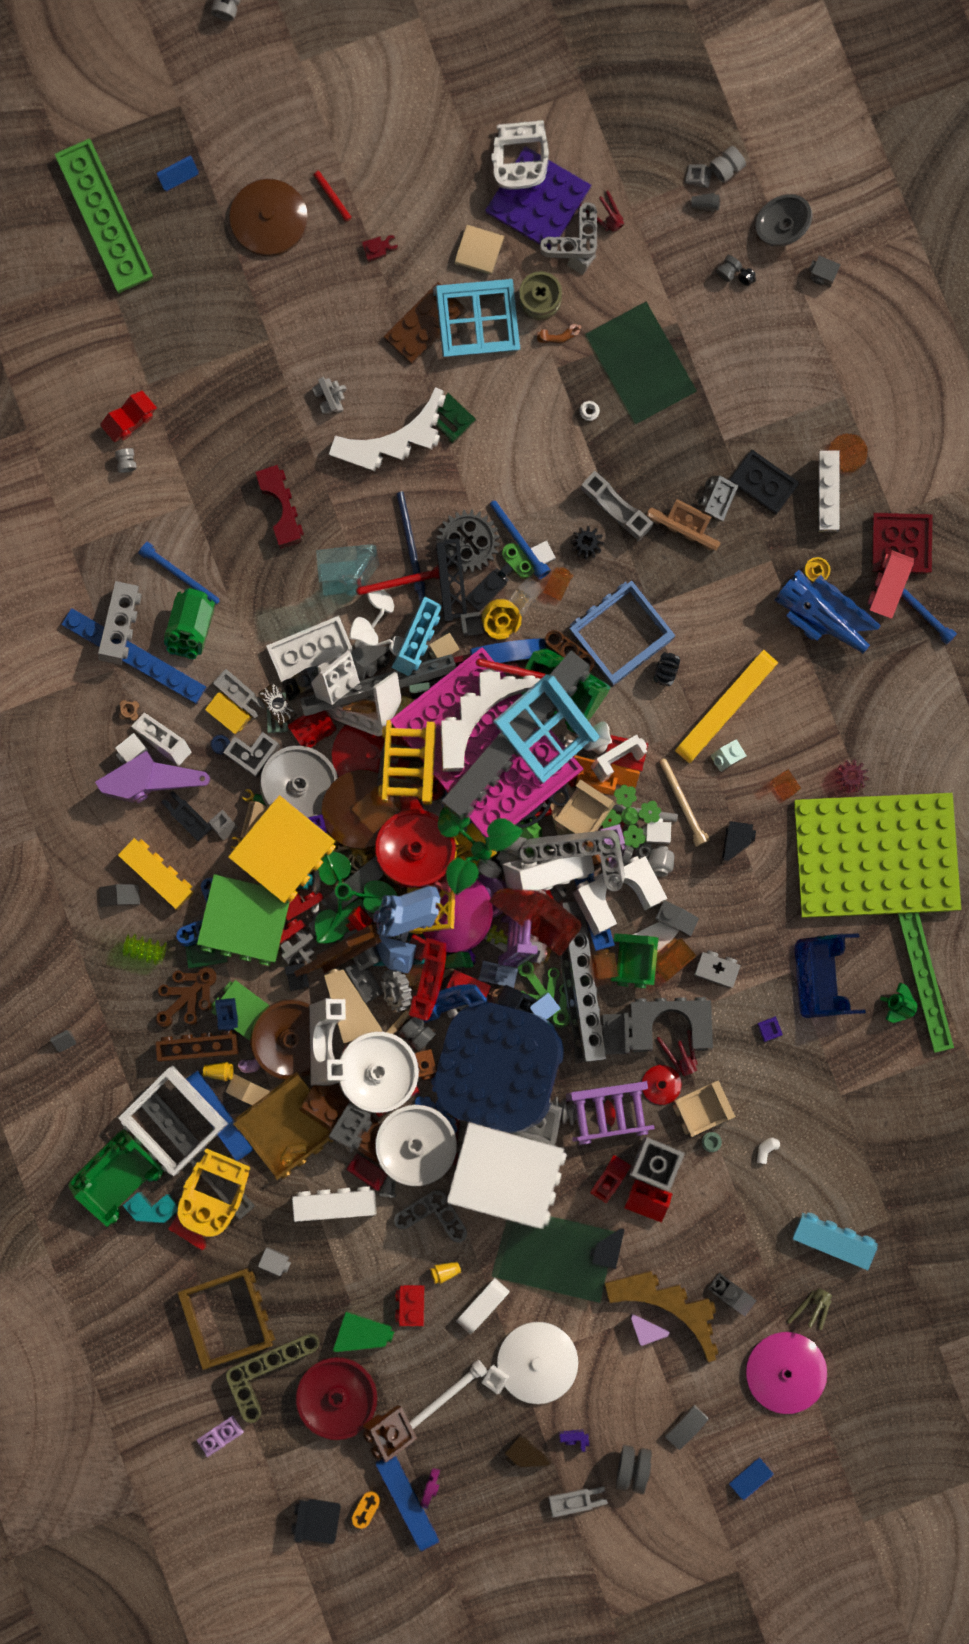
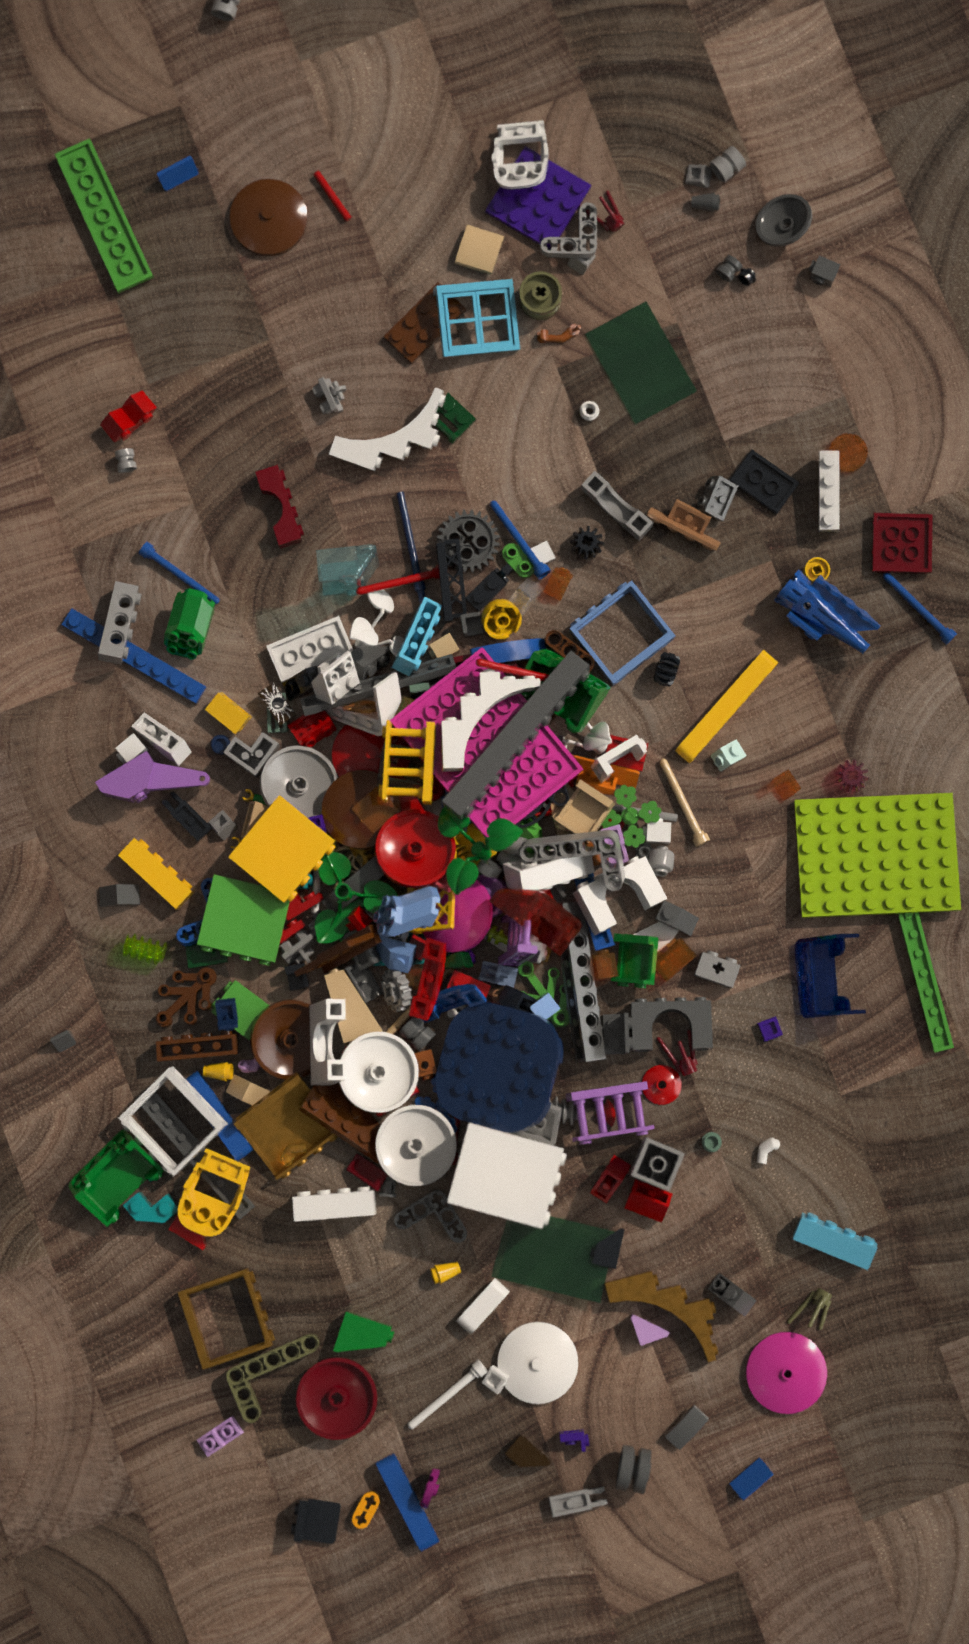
(128, 705): medium nougat plate -> none
(237, 692): light grey hinge -> none
(274, 1262): light grey brick -> none
(351, 1127): dark grey bracket -> none
(376, 248): dark red plate -> none
(389, 1434): reddish brown plate -> none
(411, 1305): red bracket -> none
(567, 710): medium azure window -> none
(626, 854): dark grey tile -> none
(703, 1109): tan panel -> none
(737, 839): black slope -> none
(890, 584): coral brick -> none
(901, 1005): green brick -> none

